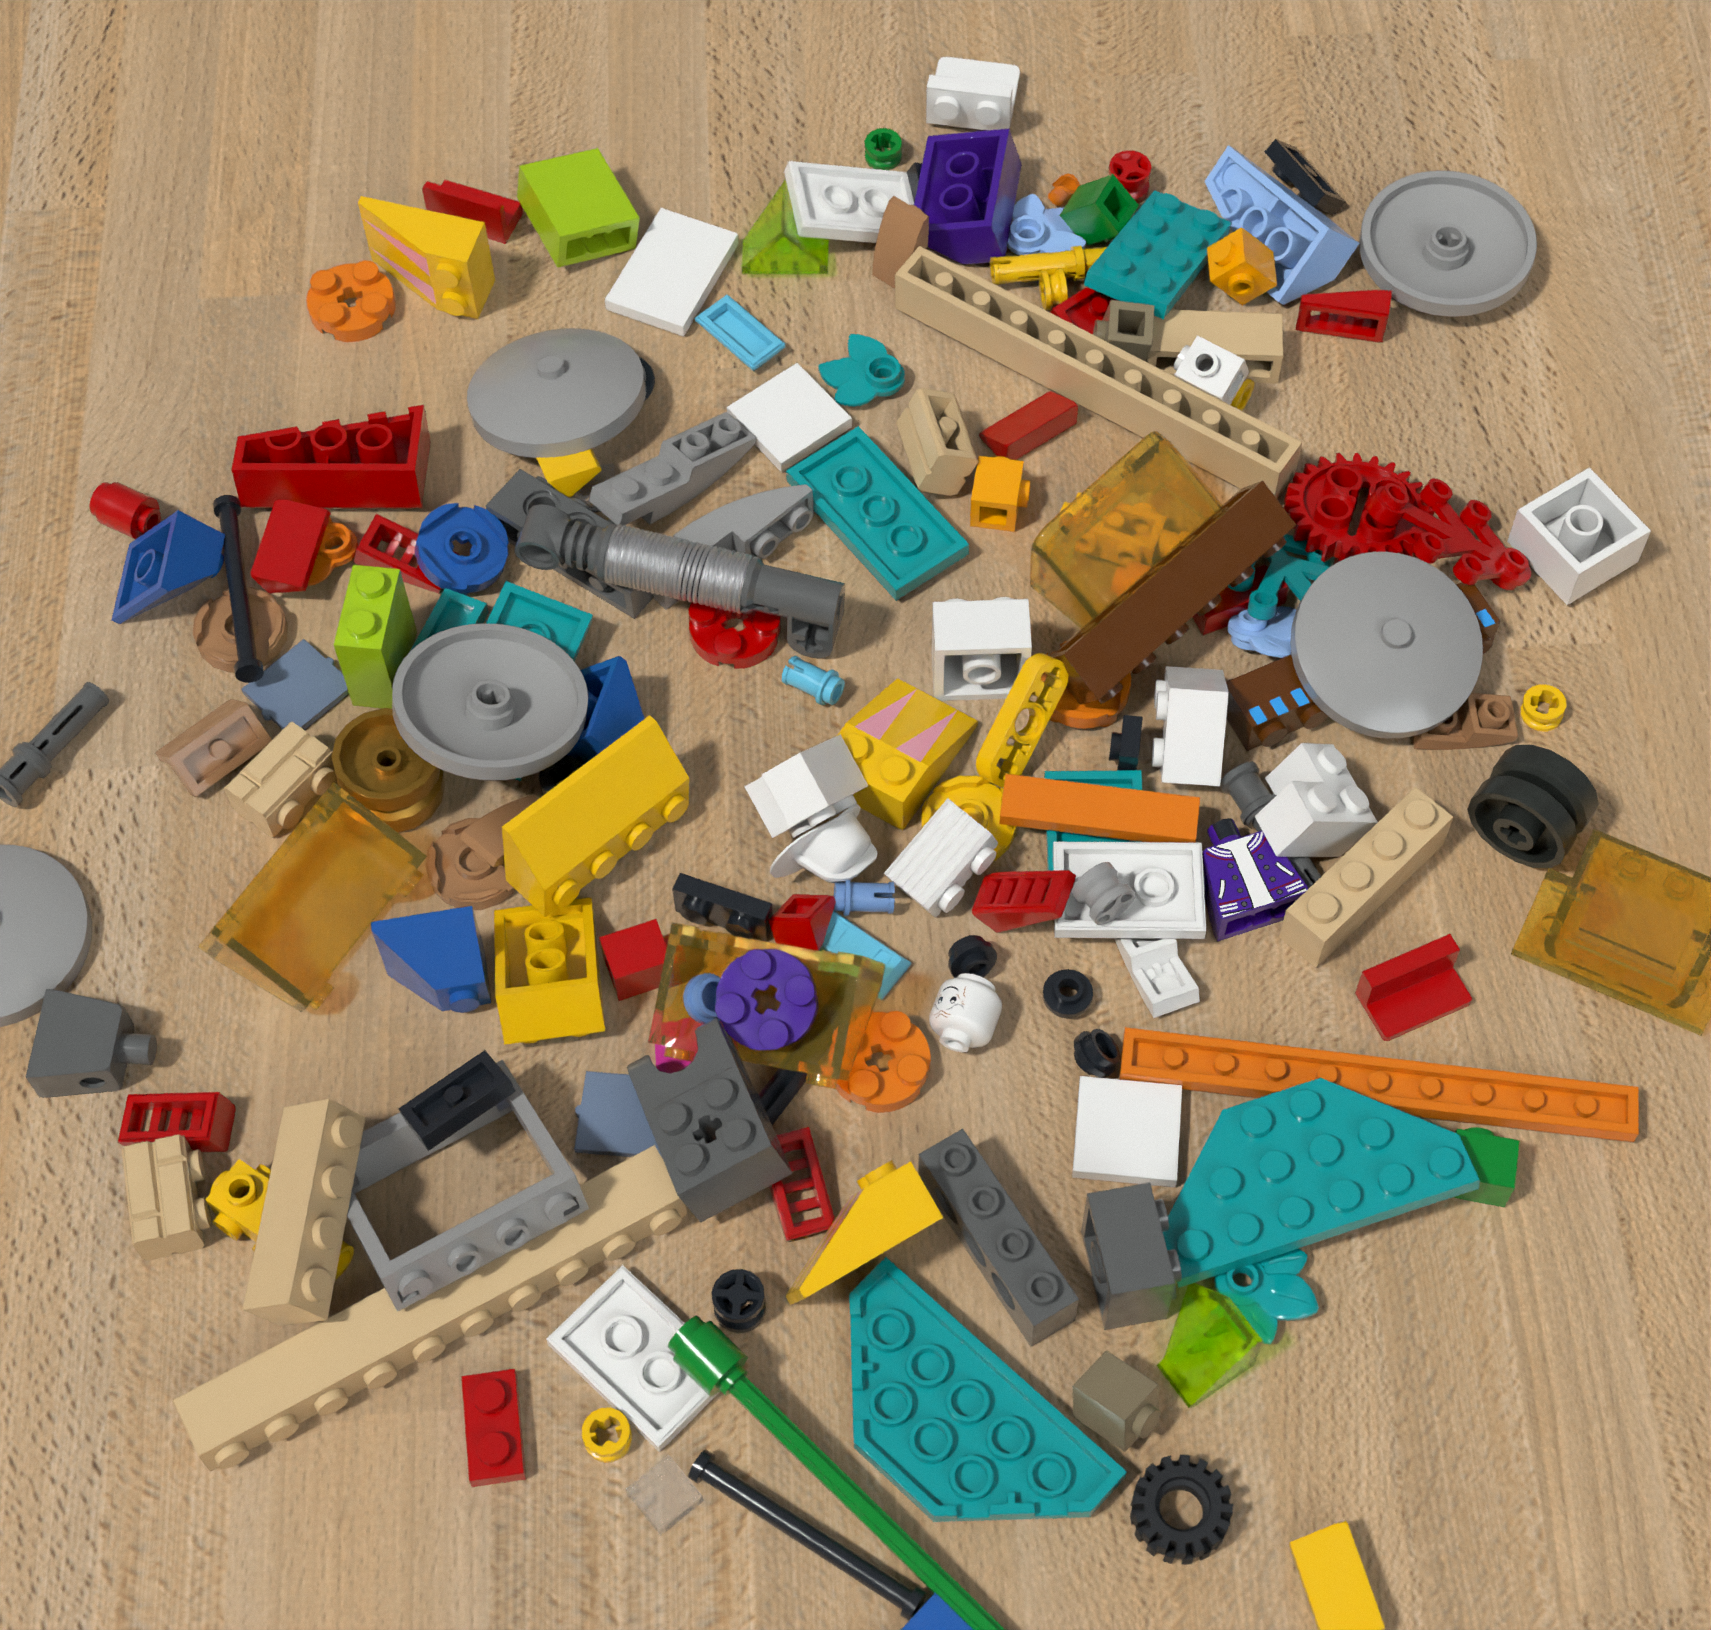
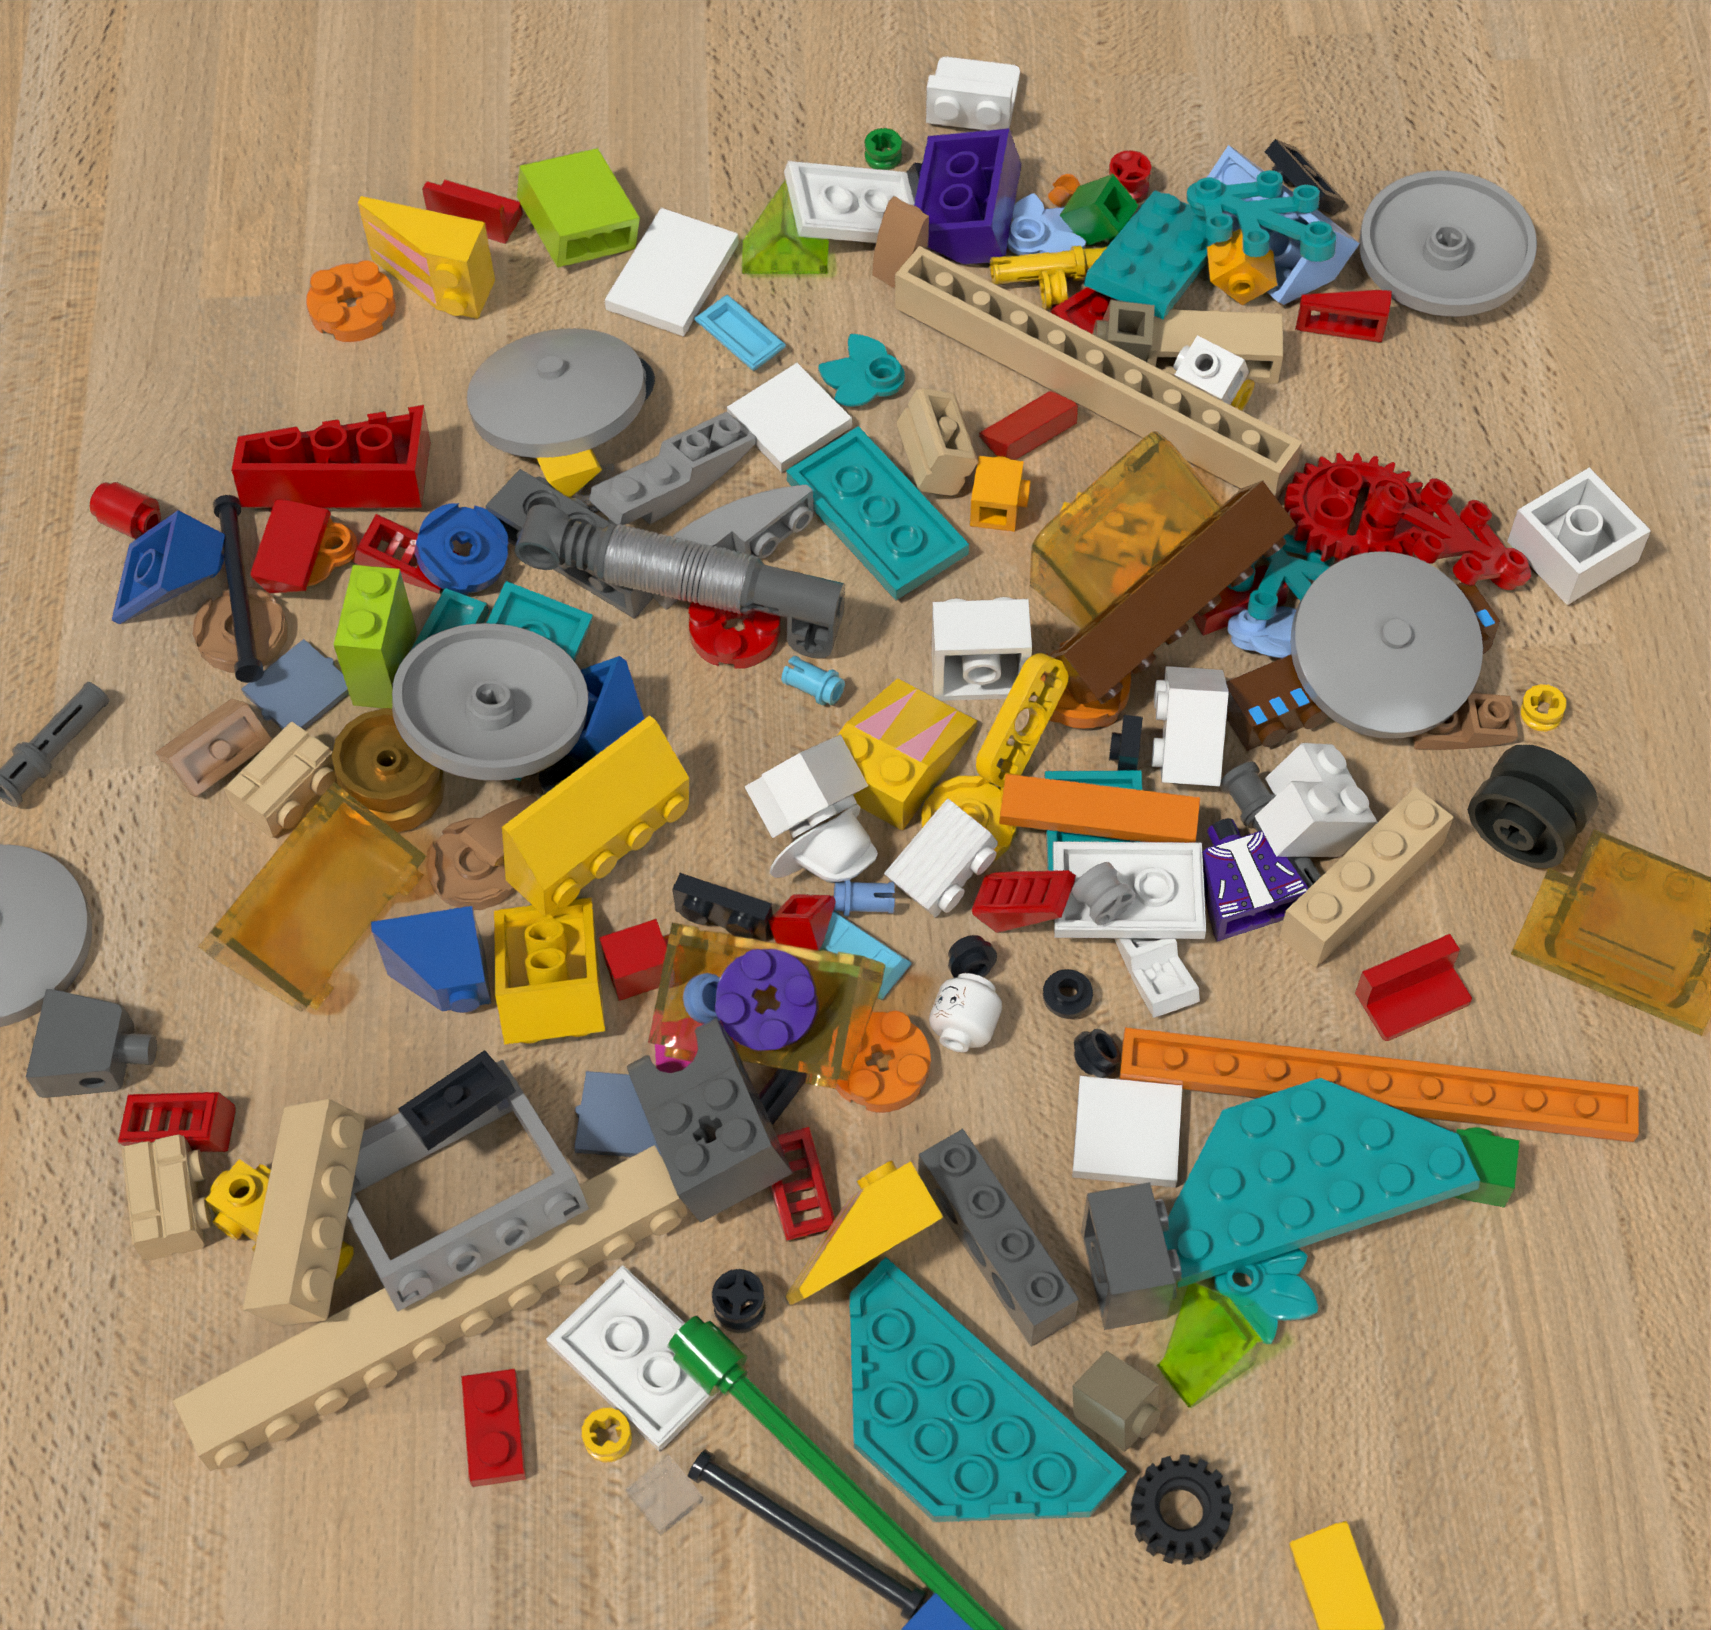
(1211, 198): none -> teal plant

